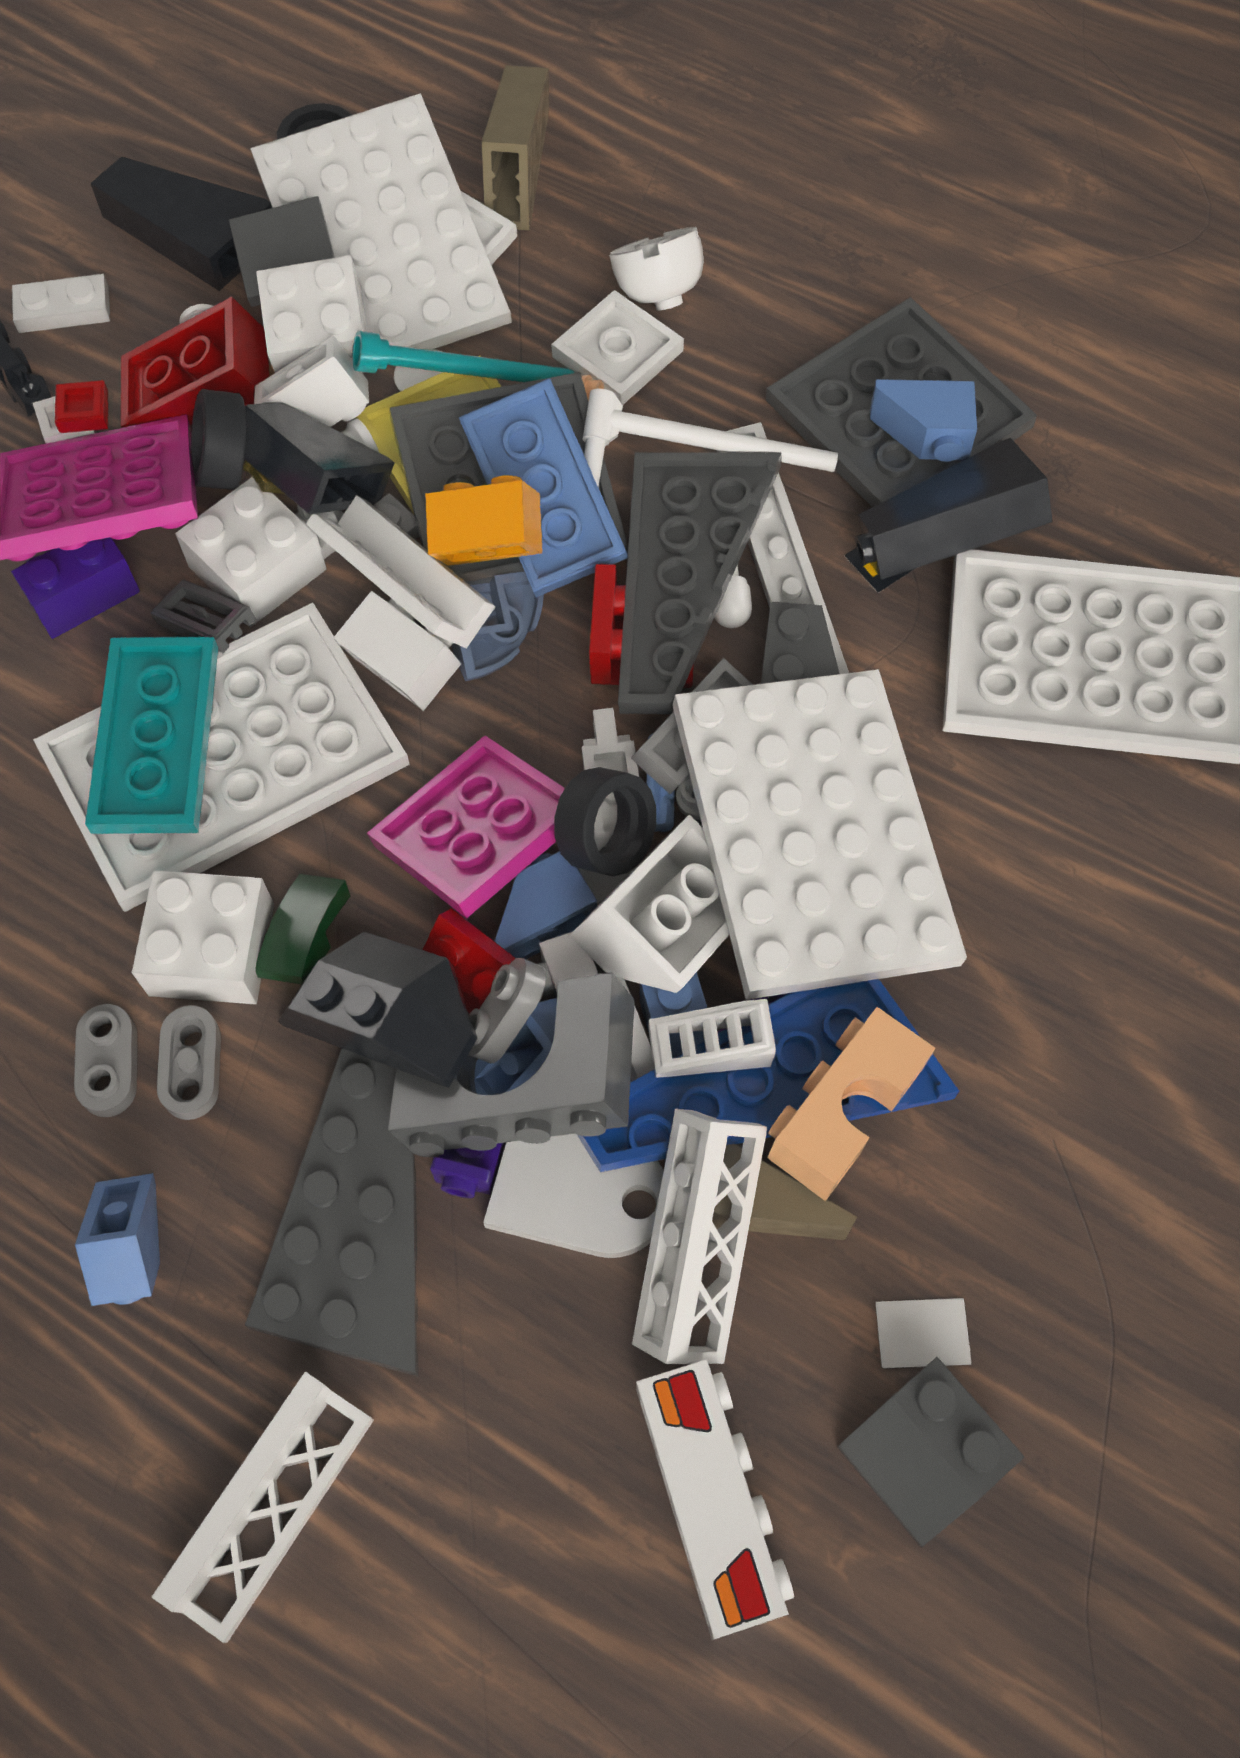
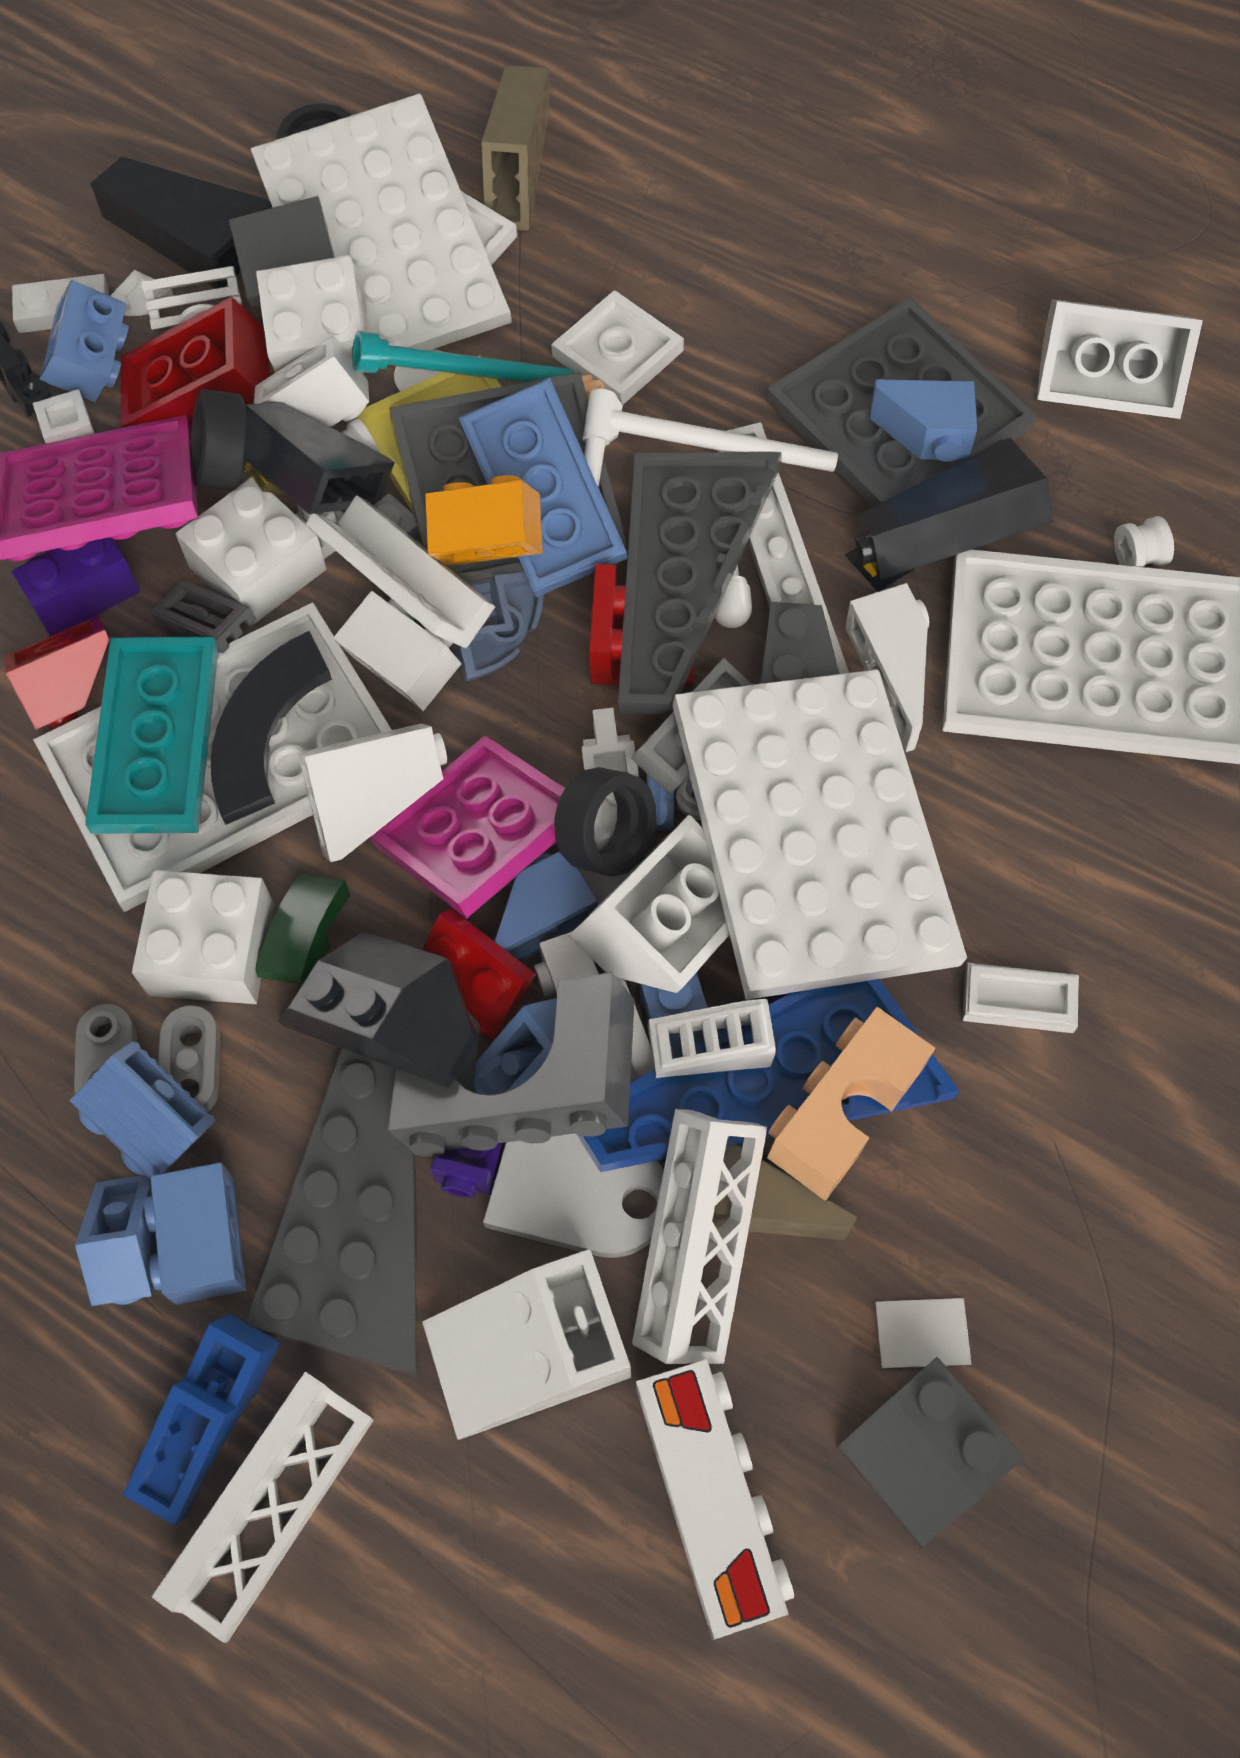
(58, 672): none -> slope
(81, 406): red tile -> none
(85, 341): none -> medium blue brick
(132, 294): none -> white tile
(141, 1111): none -> medium blue brick
(153, 304): none -> white tile
(195, 1234): none -> medium blue brick
(200, 1417): none -> blue slope
(249, 720): none -> black tile
(368, 782): none -> white slope
(507, 1008): light grey plate -> none
(527, 1345): none -> white slope
(659, 267): white cylinder -> none
(892, 637): none -> white slope
(1020, 998): none -> white tile
(1117, 358): none -> white slope
(1145, 543): none -> white wheel

